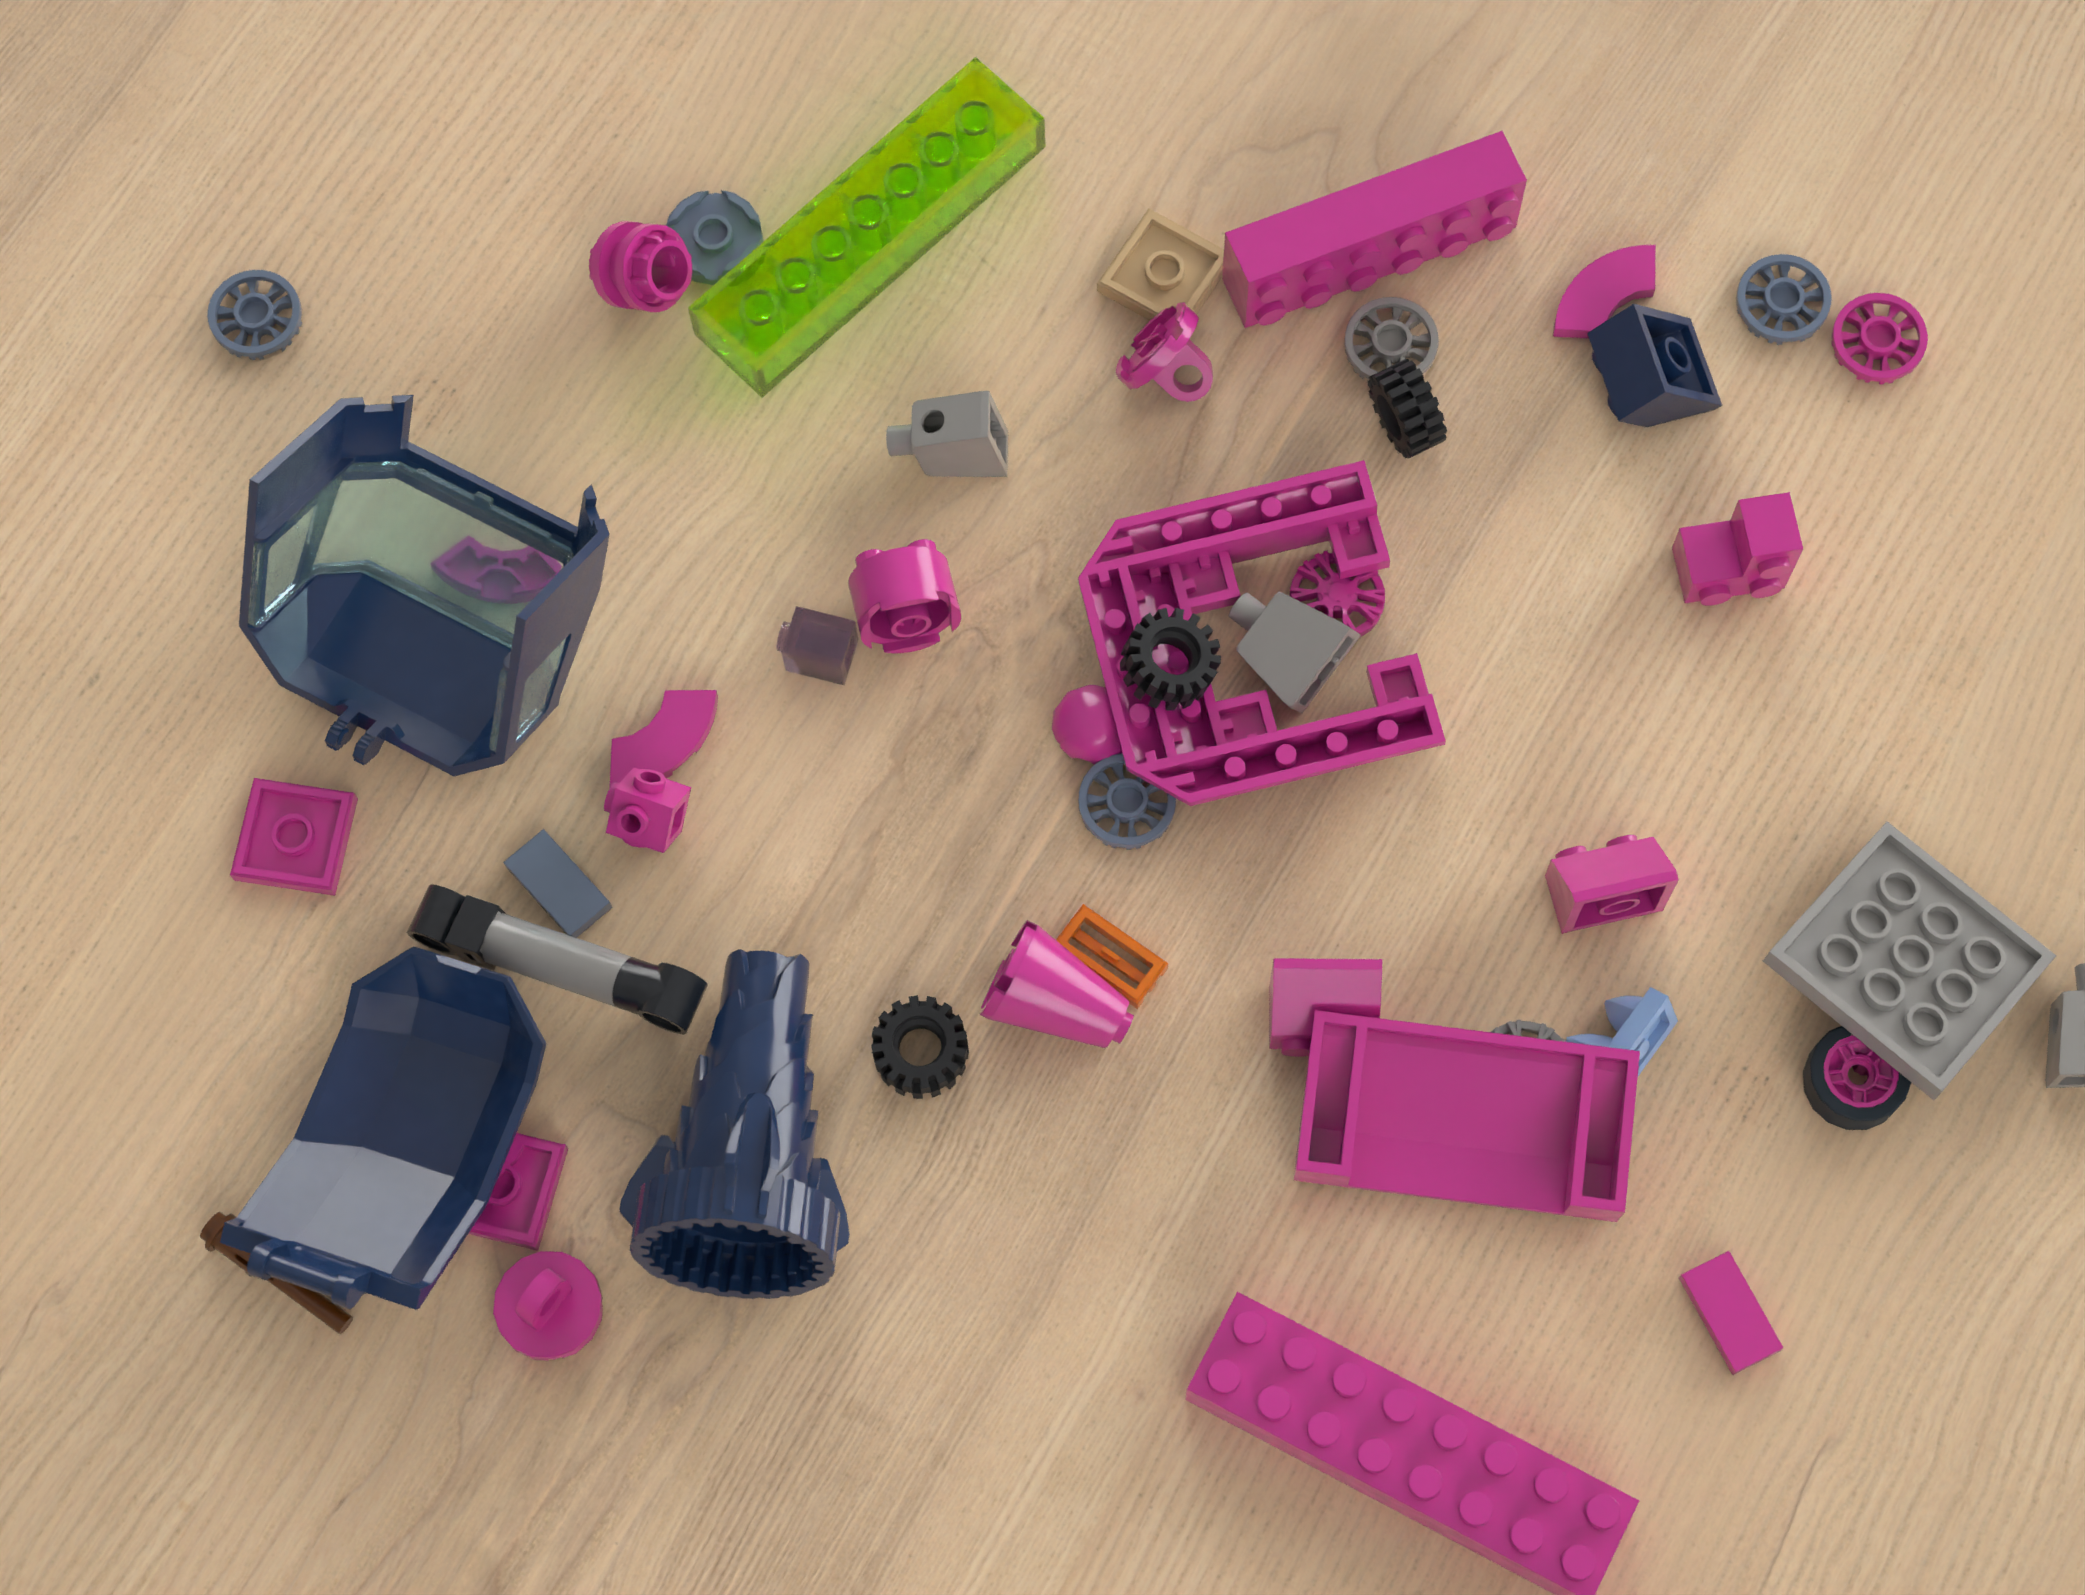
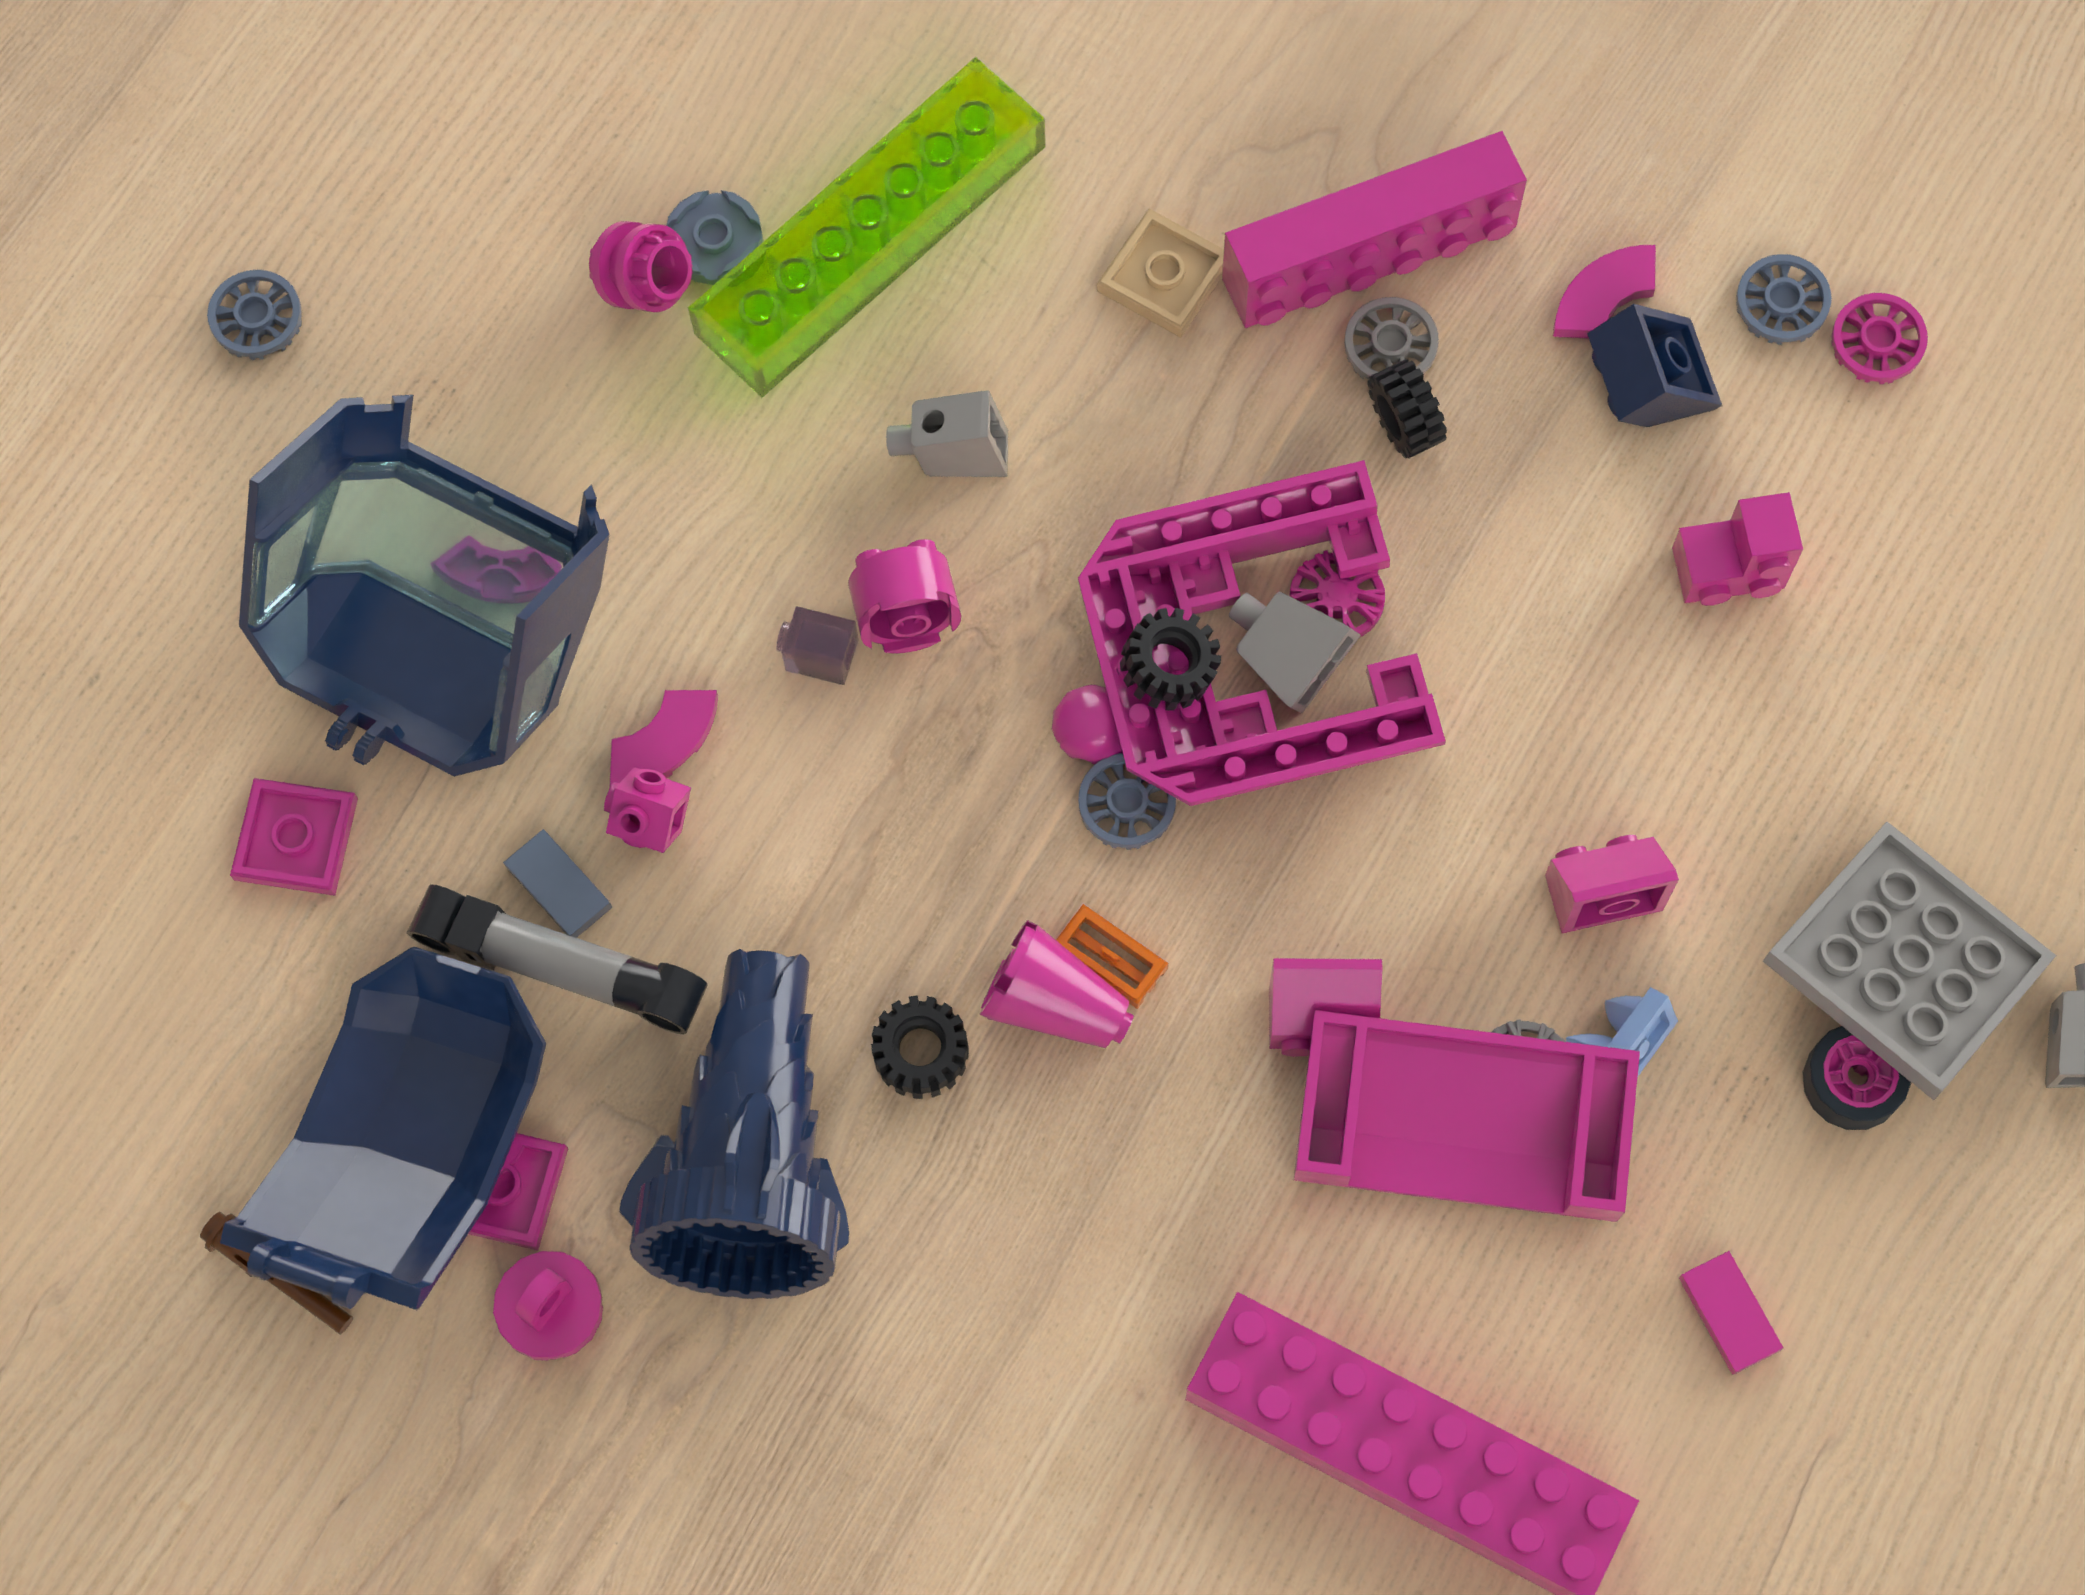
(1162, 349): dark pink tile -> none

